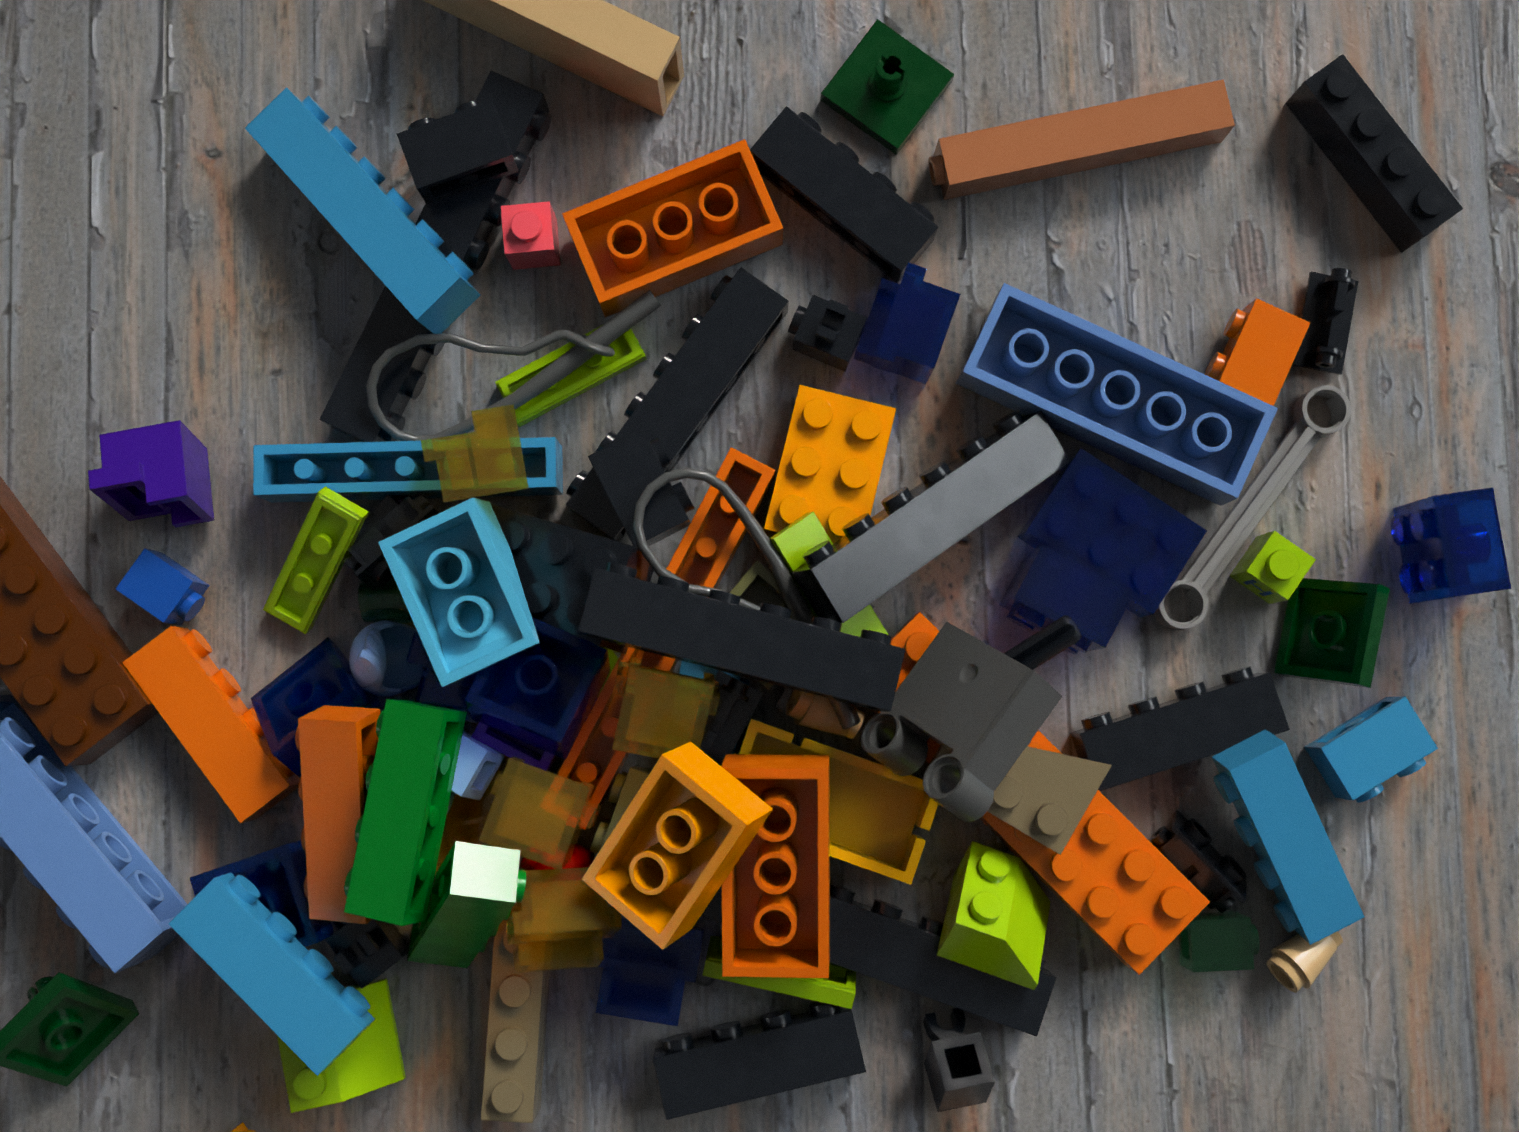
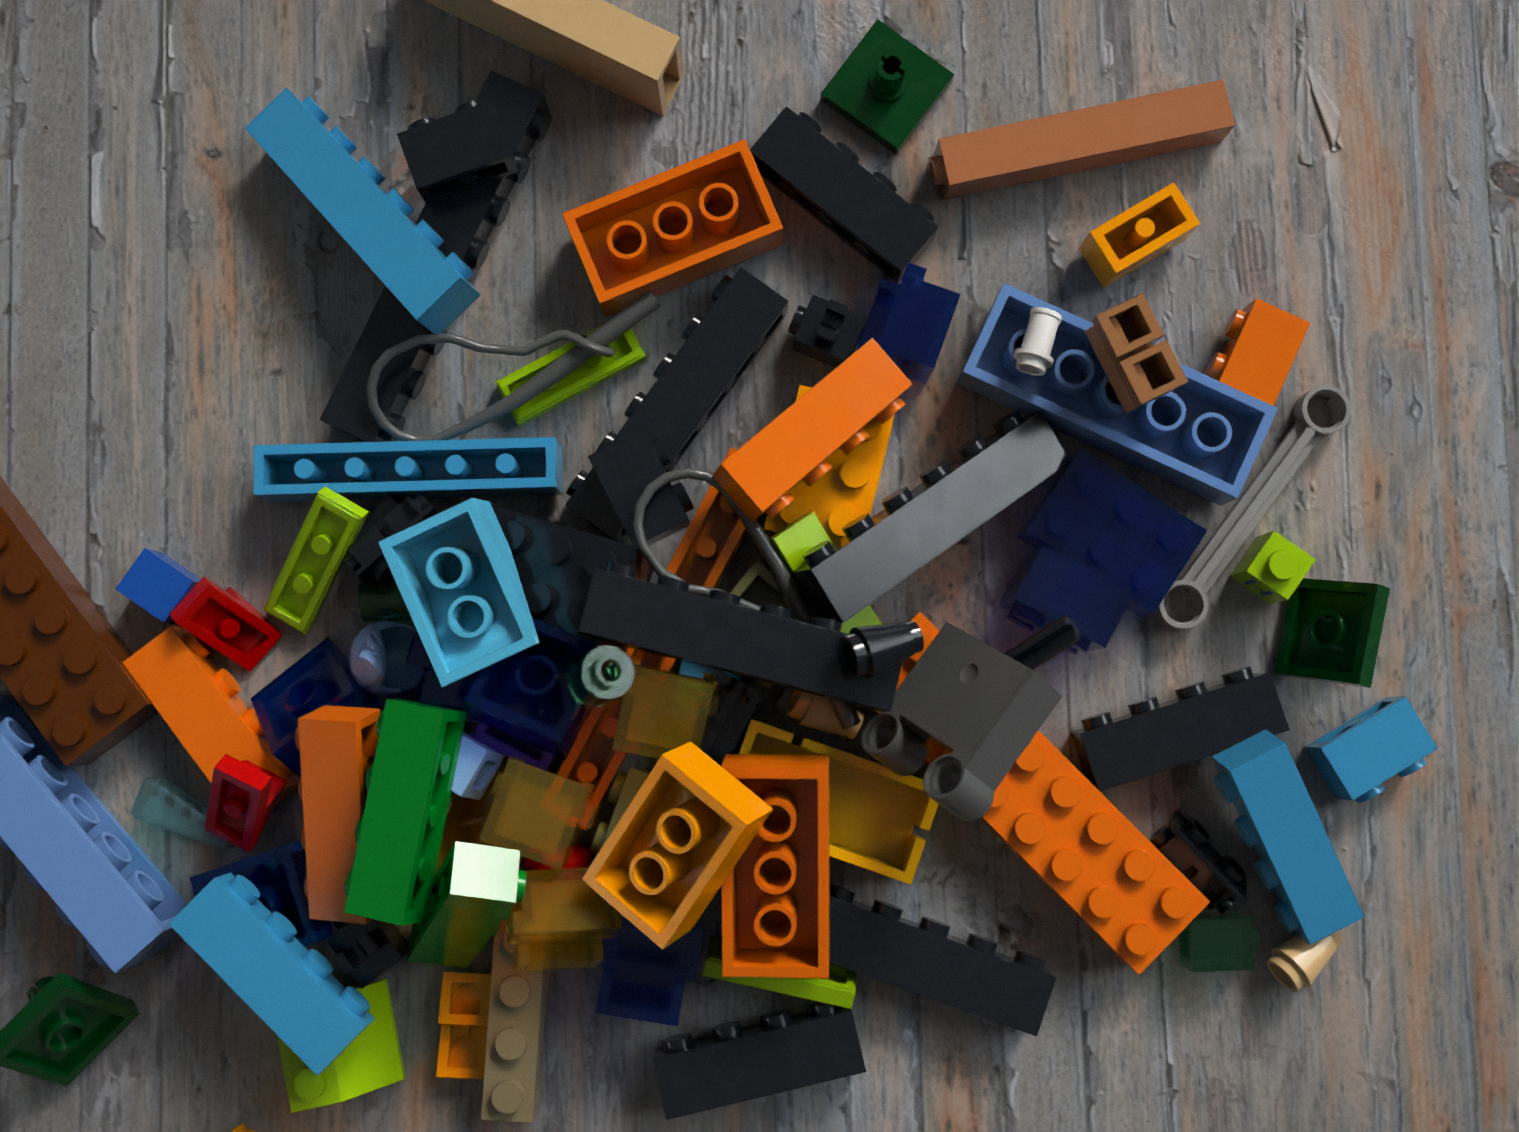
(155, 474): dark purple plate -> none
(174, 810): none -> clear light blue slope
(226, 623): none -> red slope
(241, 801): none -> red slope
(463, 1025): none -> light orange slope
(482, 460): clear yellow plate -> none
(530, 235): coral brick -> none
(588, 683): none -> clear green brick
(812, 430): none -> orange brick
(879, 647): none -> black cone
(956, 1064): black brick -> none
(995, 917): lime slope -> none
(1037, 344): none -> white pin
(1045, 794): dark tan wing -> none
(1126, 350): none -> medium nougat hips
(1138, 235): none -> light orange brick
(1329, 310): black hinge -> none
(1372, 153): black brick -> none
(1450, 546): clear blue brick -> none

